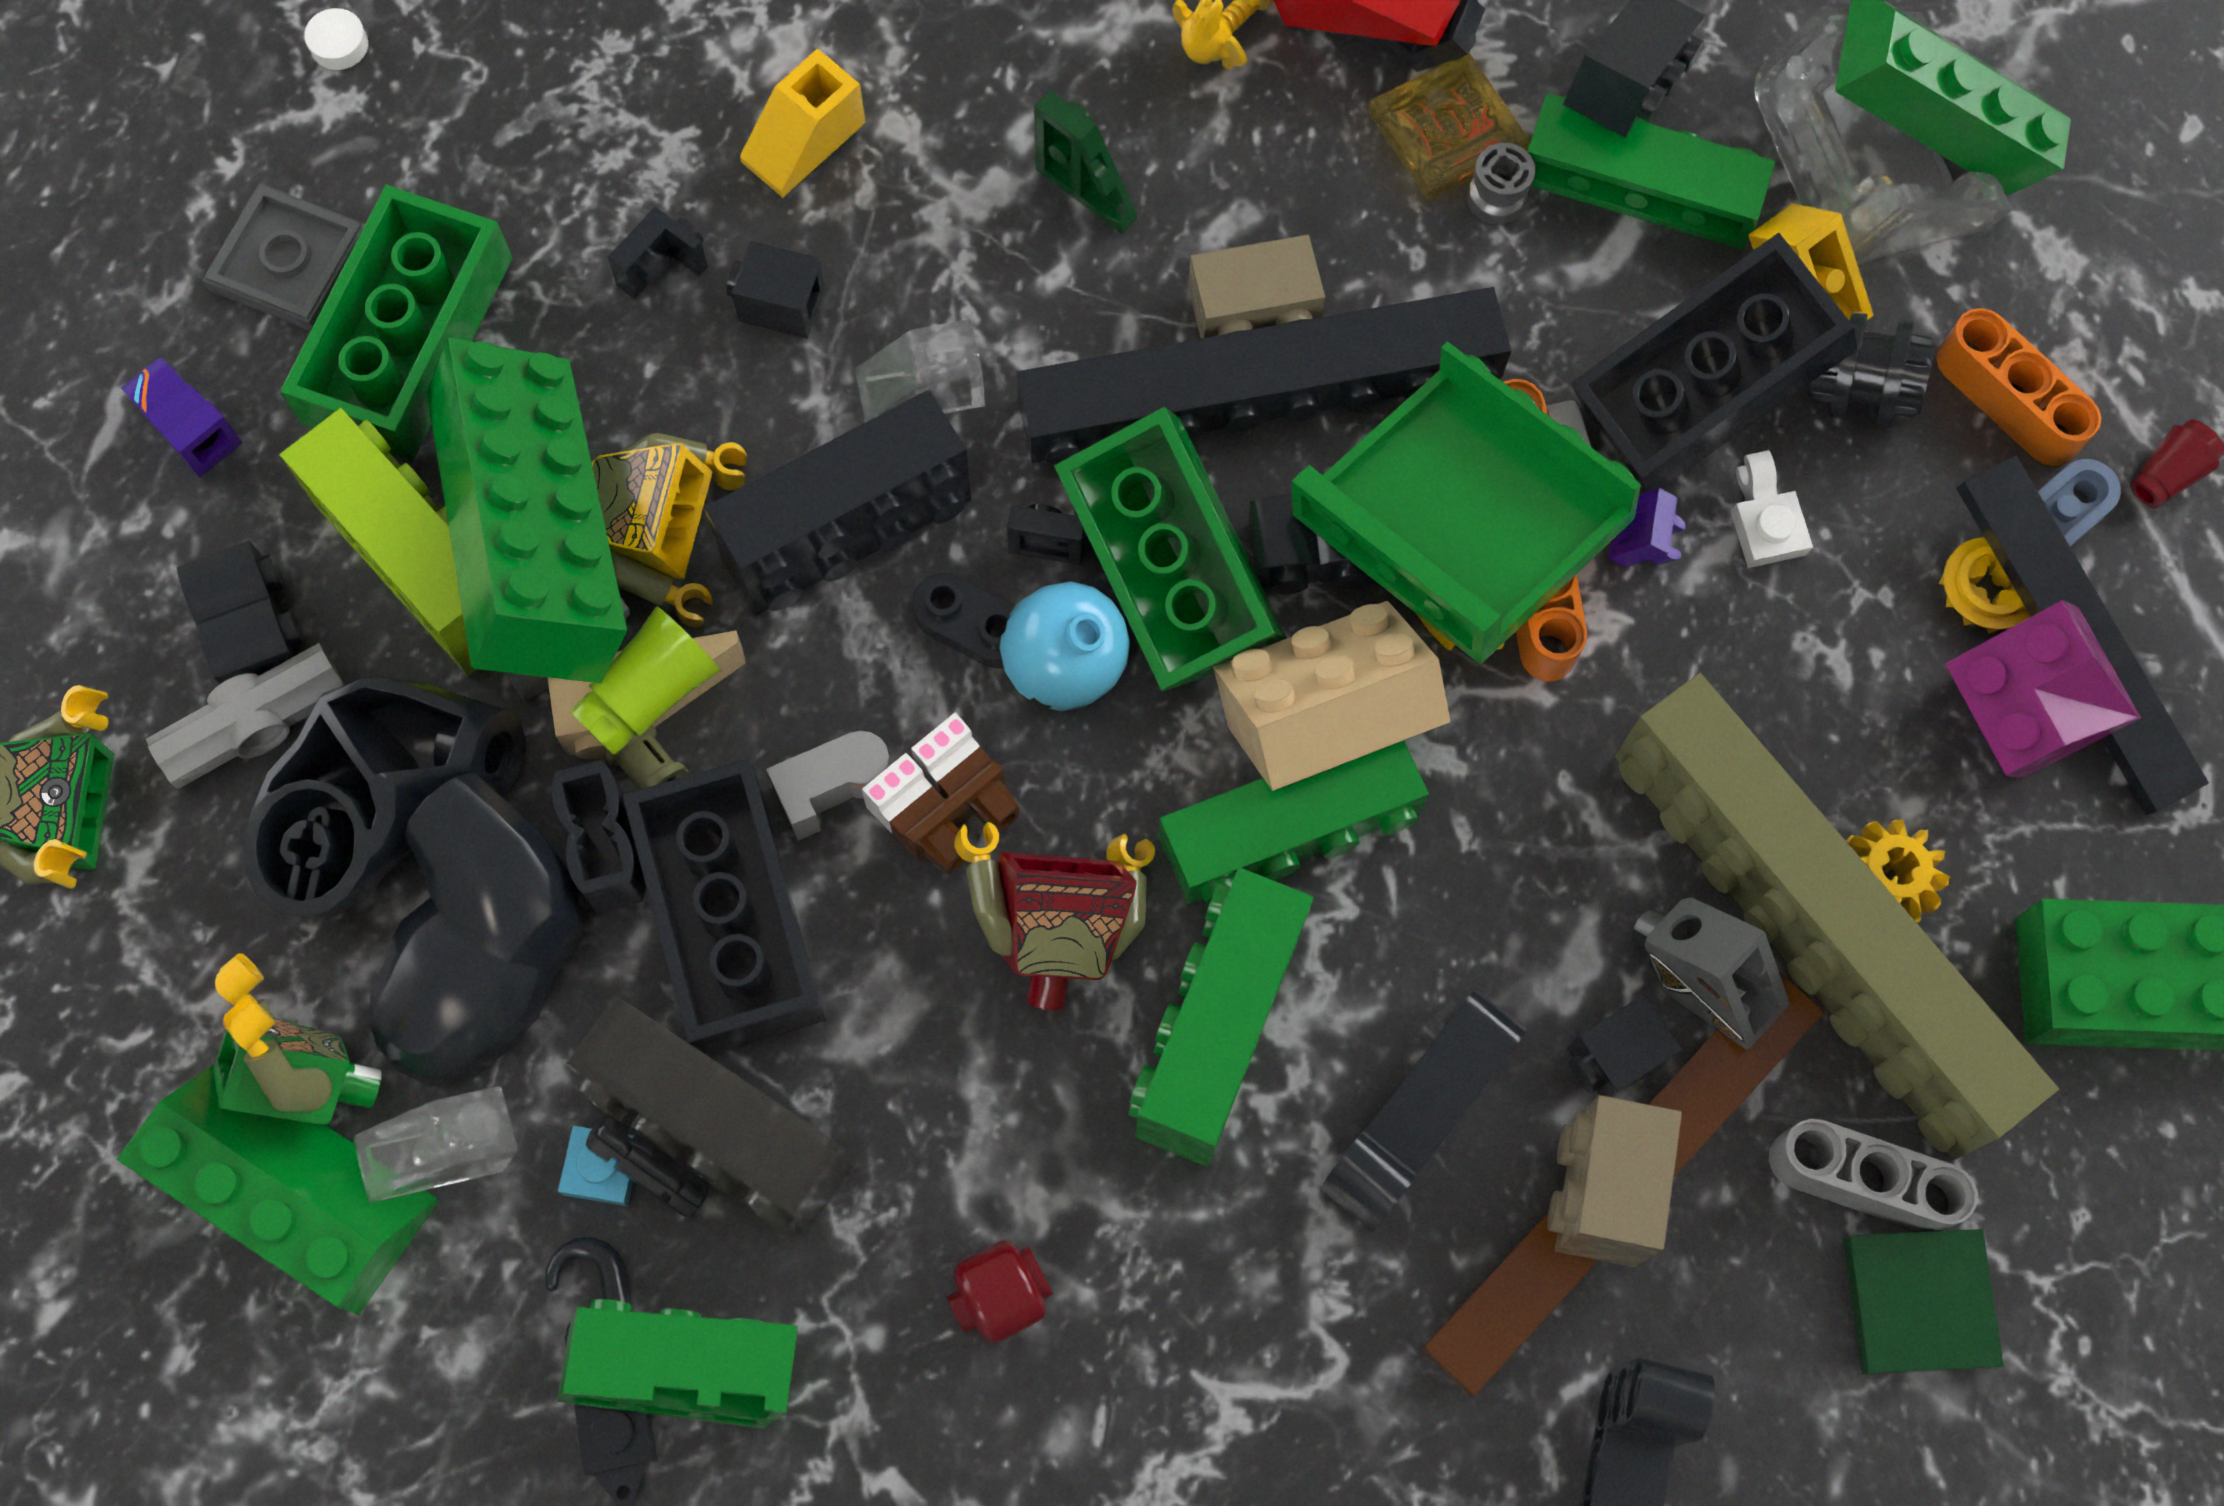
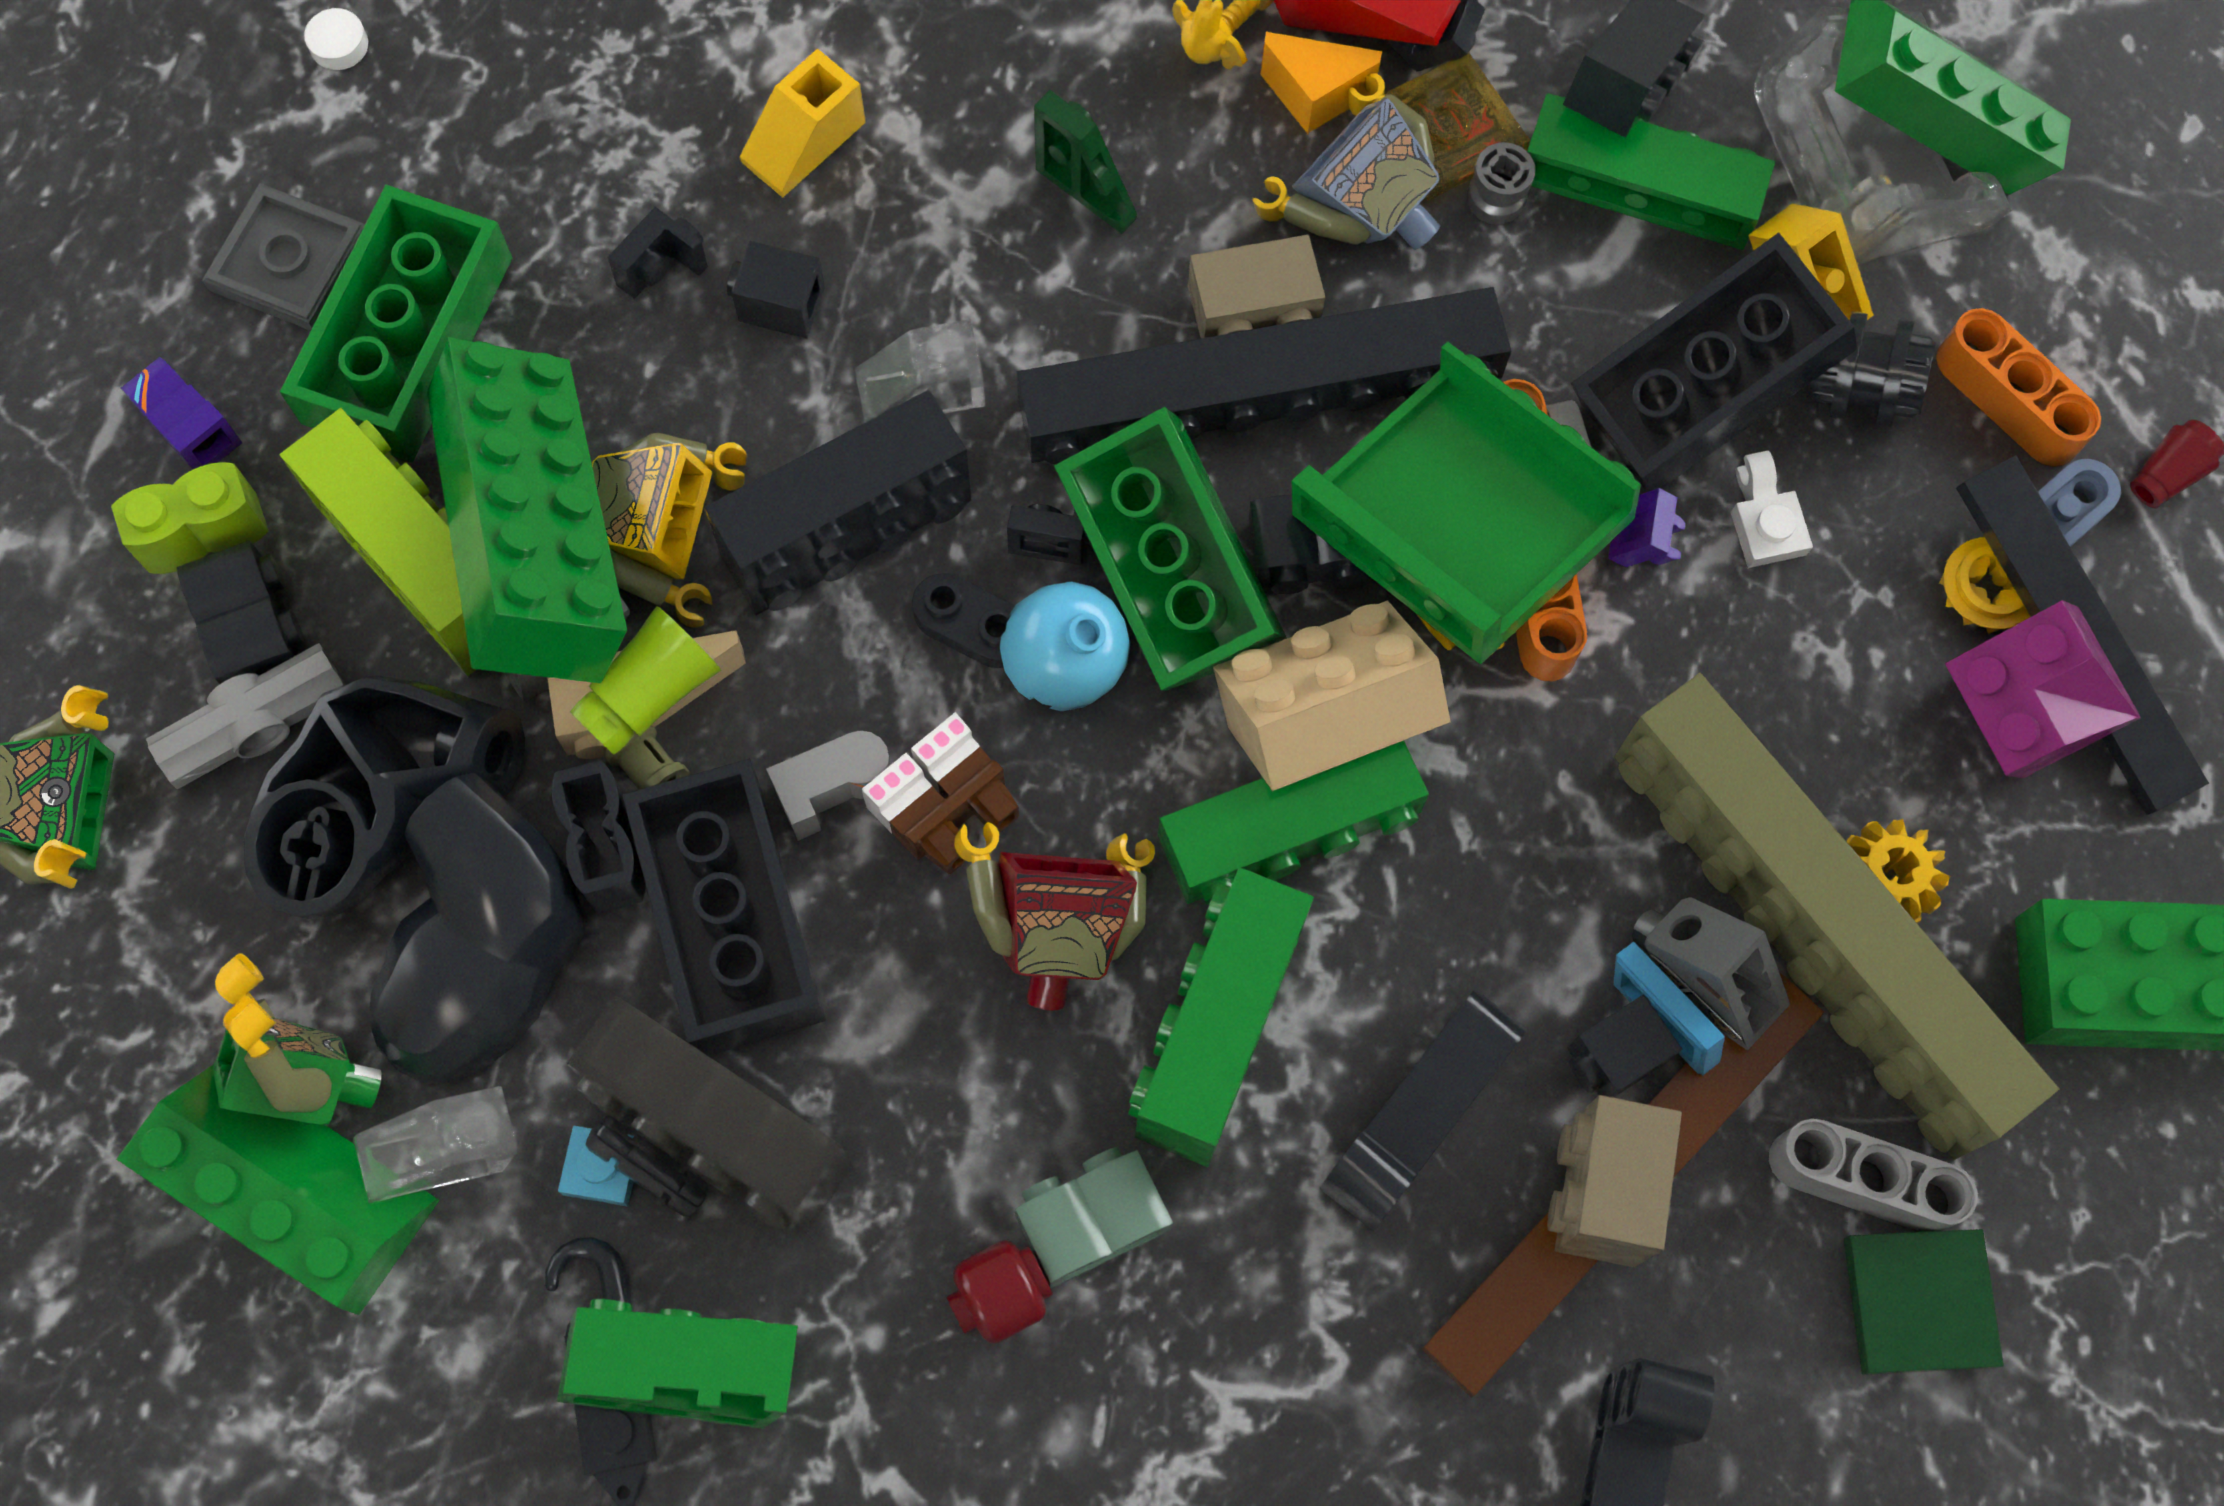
(186, 520): none -> lime brick
(1093, 1216): none -> sand green brick
(1315, 75): none -> light orange slope
(1366, 177): none -> torso
(1694, 1032): none -> dark azure tile

